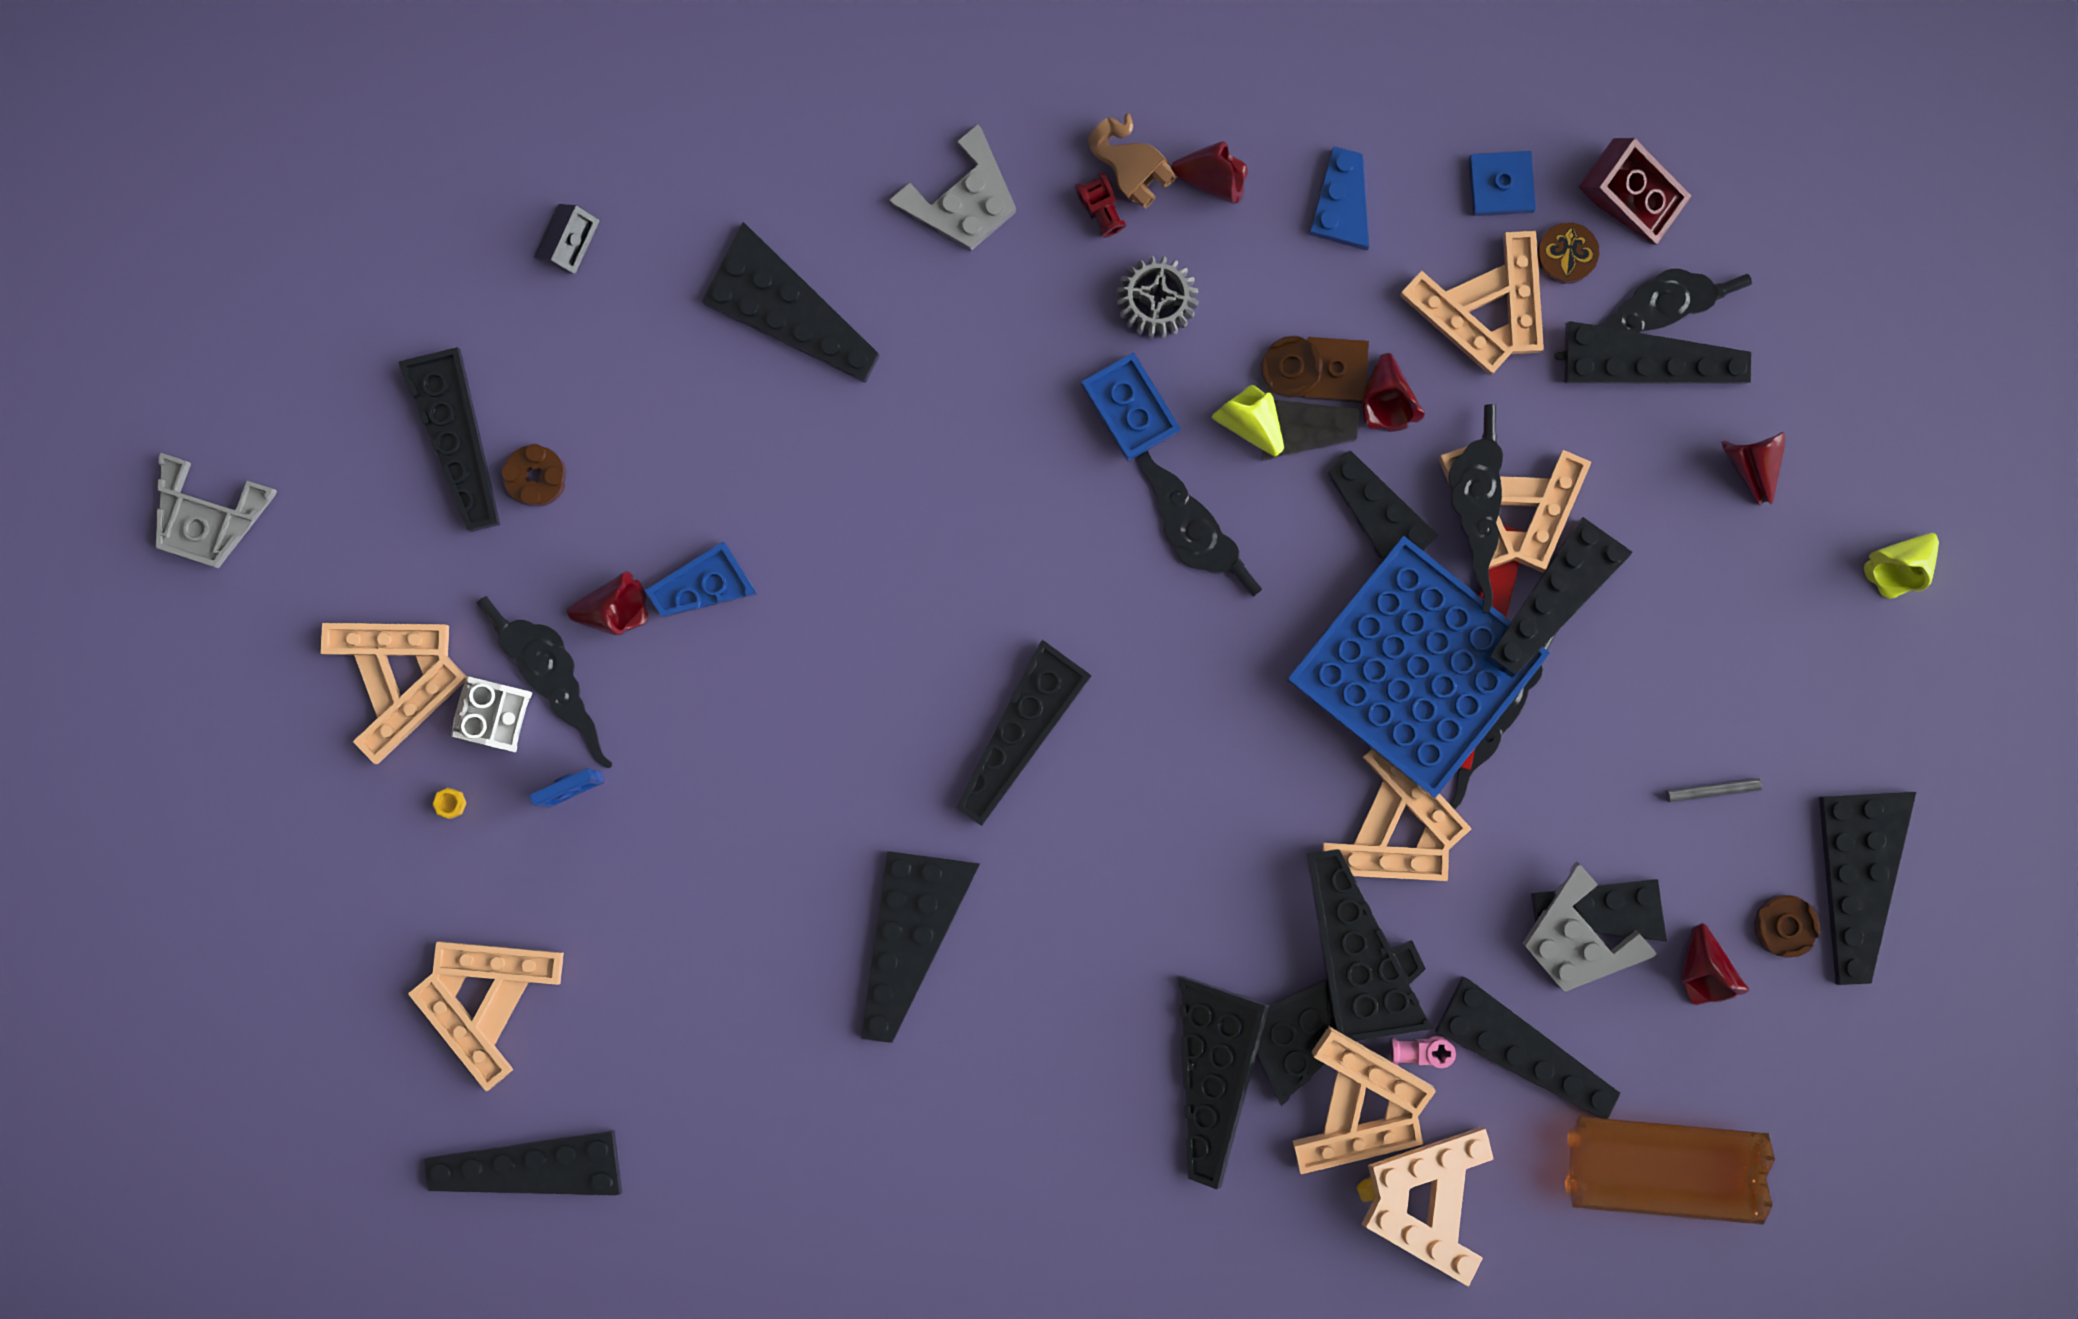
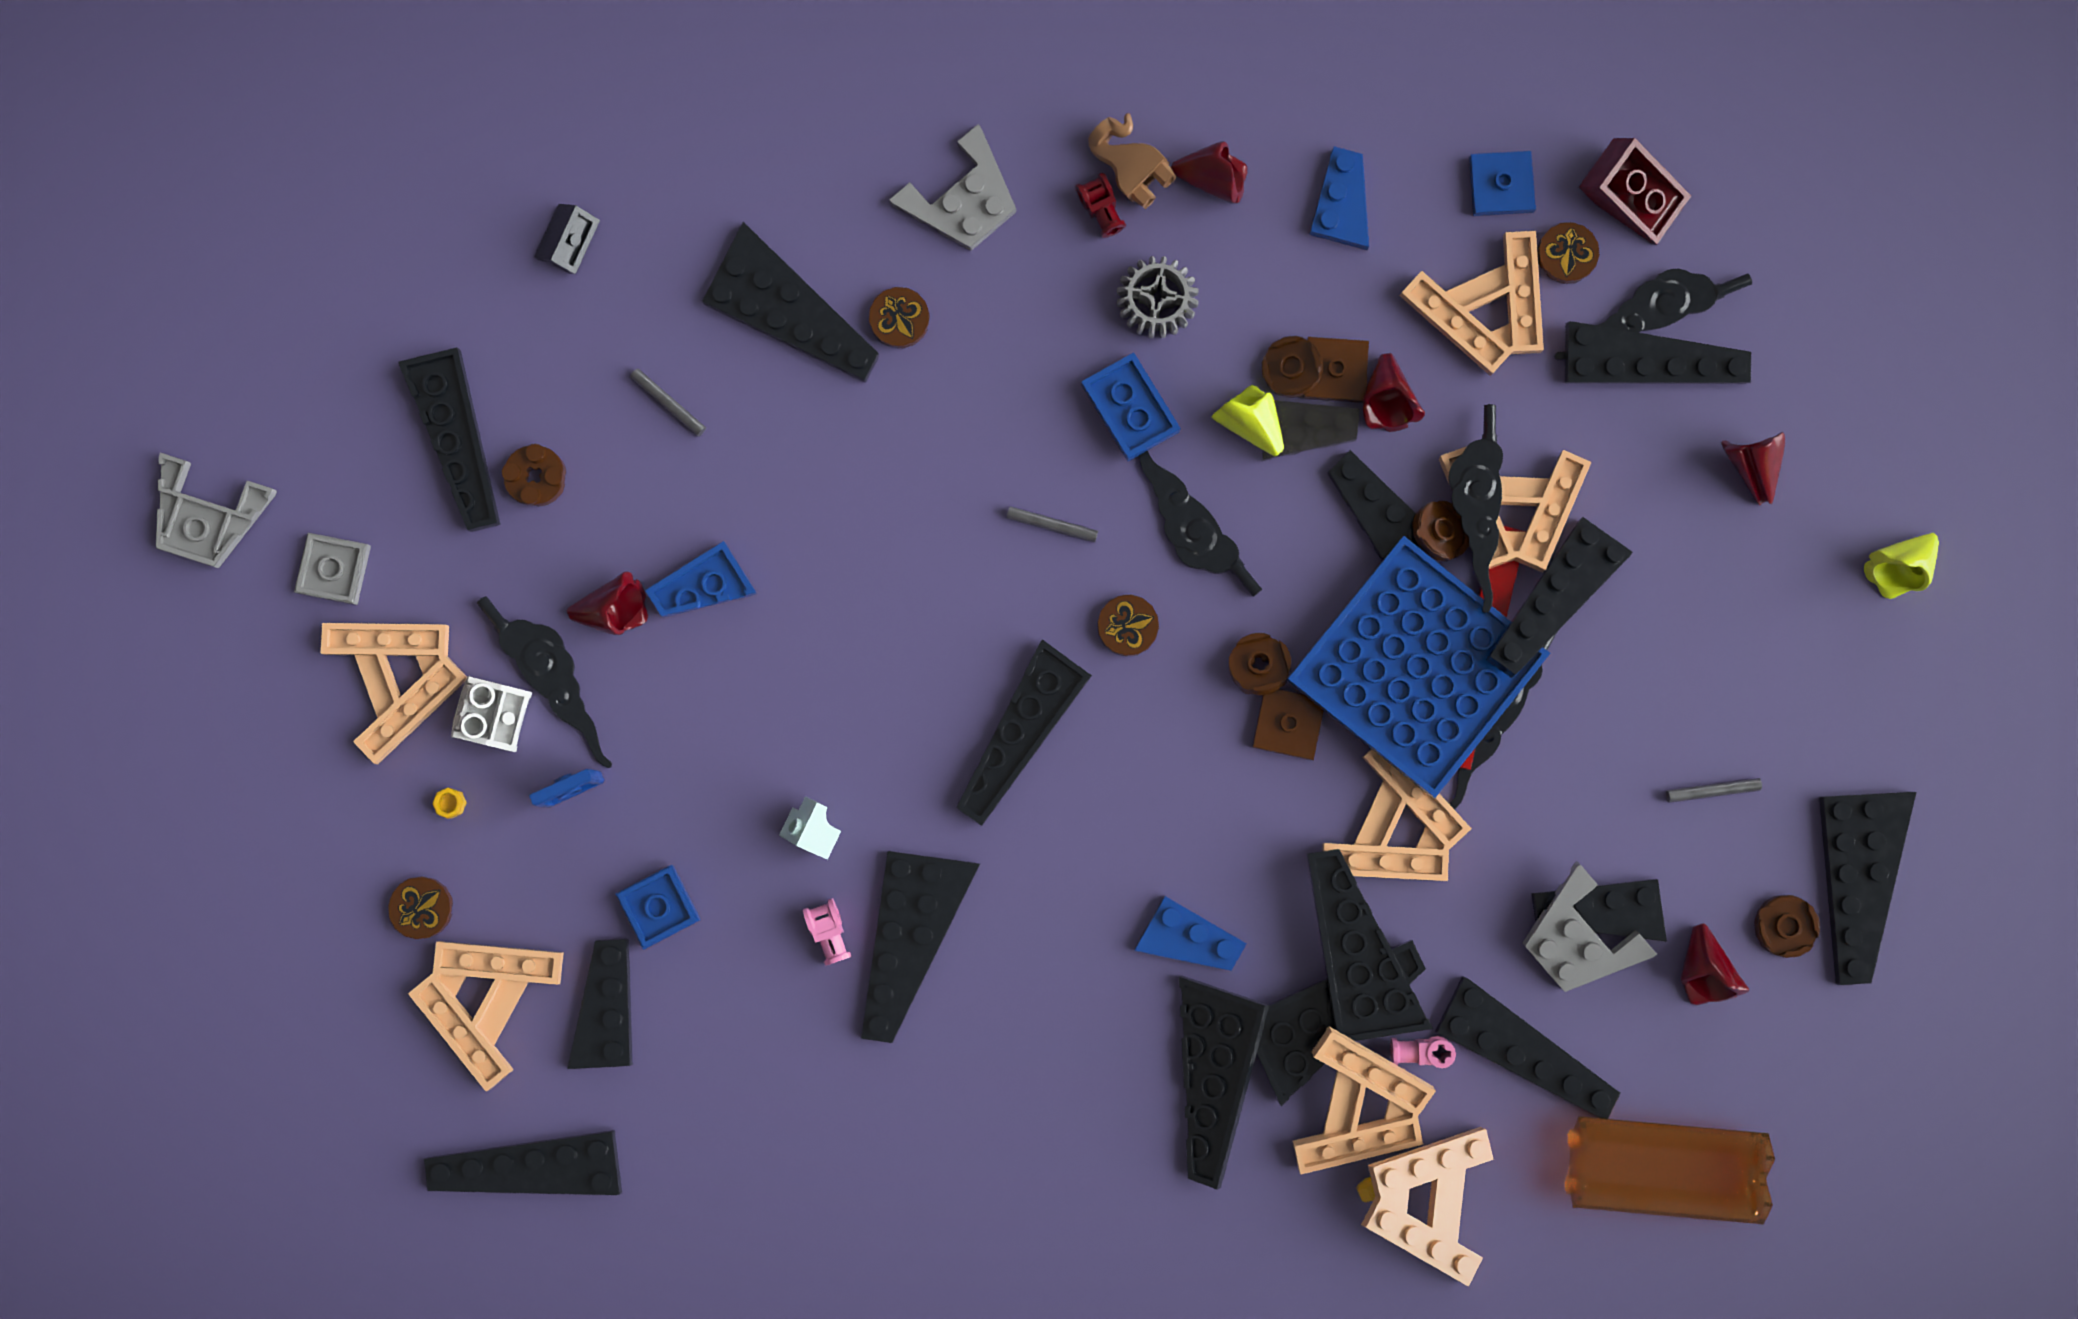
(332, 568): none -> light grey tile
(420, 907): none -> reddish brown tile
(604, 1018): none -> black wing
(658, 907): none -> blue plate
(668, 402): none -> flat silver bar
(810, 829): none -> light aqua brick
(827, 930): none -> bright pink connector
(899, 317): none -> reddish brown tile
(1052, 524): none -> flat silver bar
(1128, 625): none -> tile
(1189, 937): none -> blue wing
(1259, 681): none -> reddish brown plate
(1288, 724): none -> reddish brown plate
(1439, 531): none -> reddish brown tile

